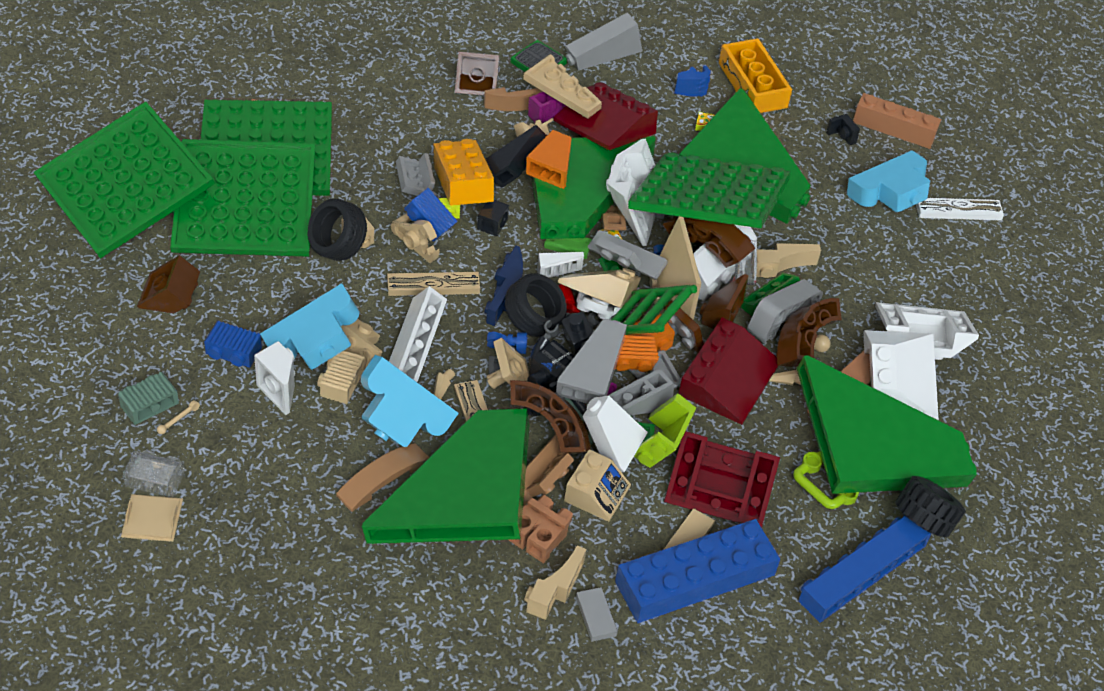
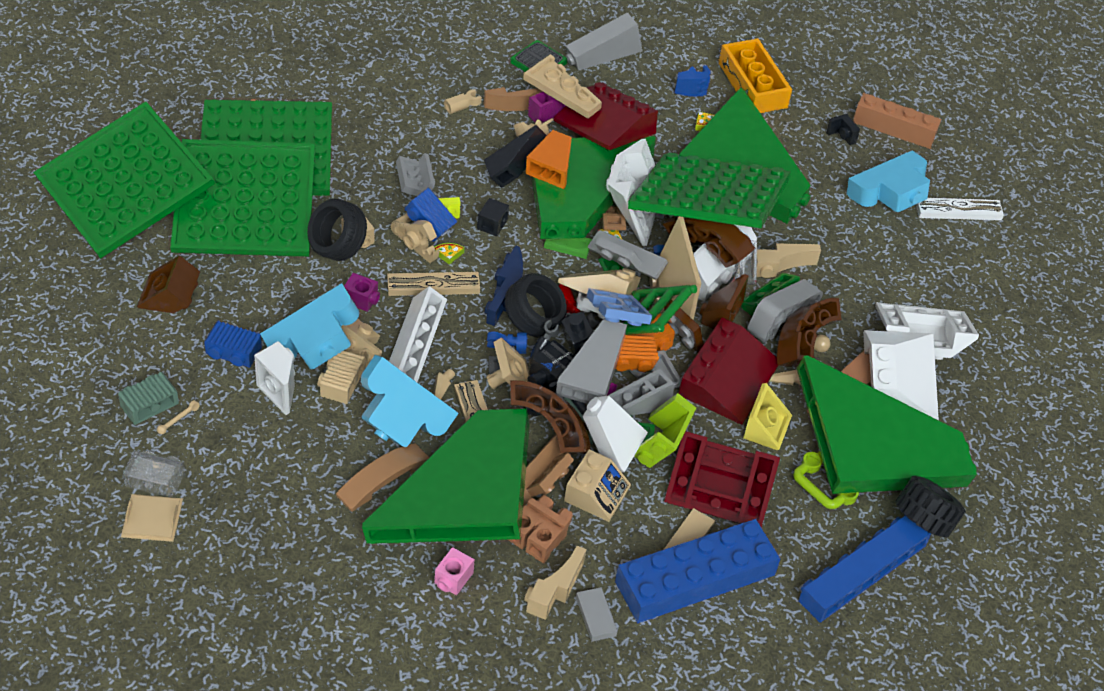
(362, 291): none -> magenta brick
(449, 251): none -> tile
(456, 563): none -> bright pink brick
(462, 101): none -> tan bar
(463, 172): light orange brick -> none
(476, 73): slope -> none
(555, 263): white slope -> none
(619, 307): none -> medium blue plate
(768, 419): none -> light yellow slope

